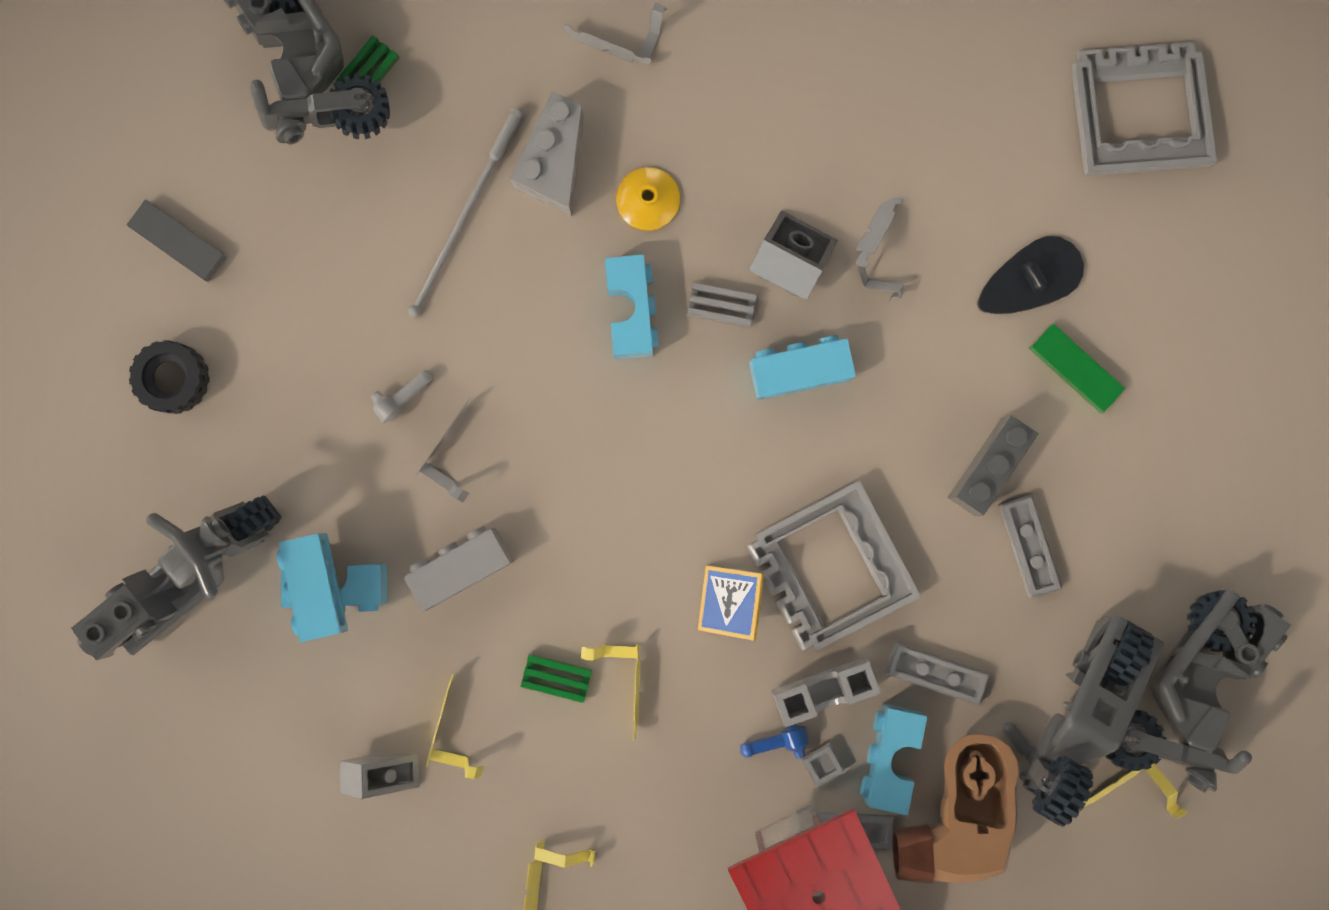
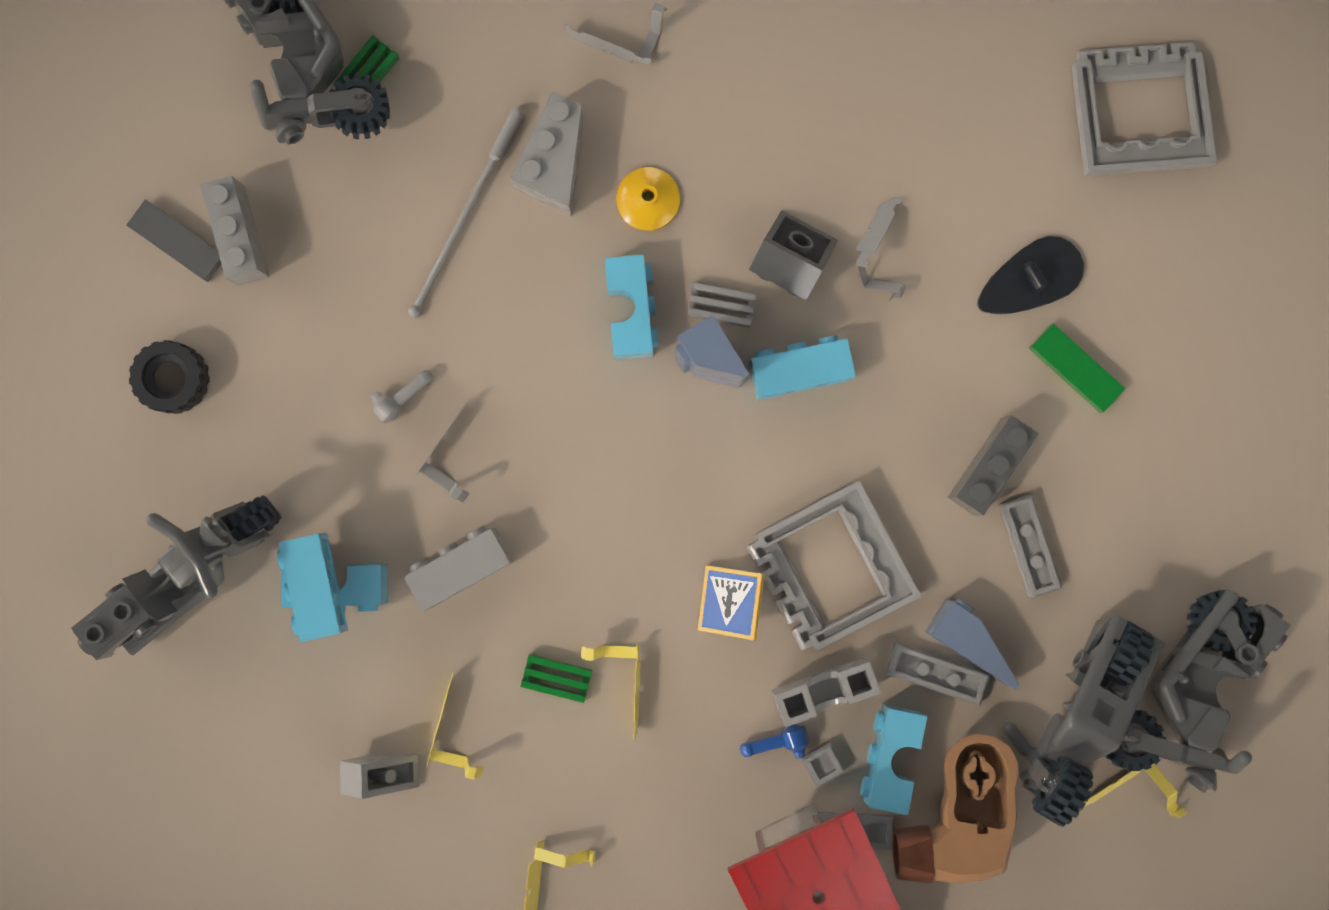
(234, 230): none -> light grey brick
(709, 354): none -> sand blue slope
(967, 636): none -> sand blue slope

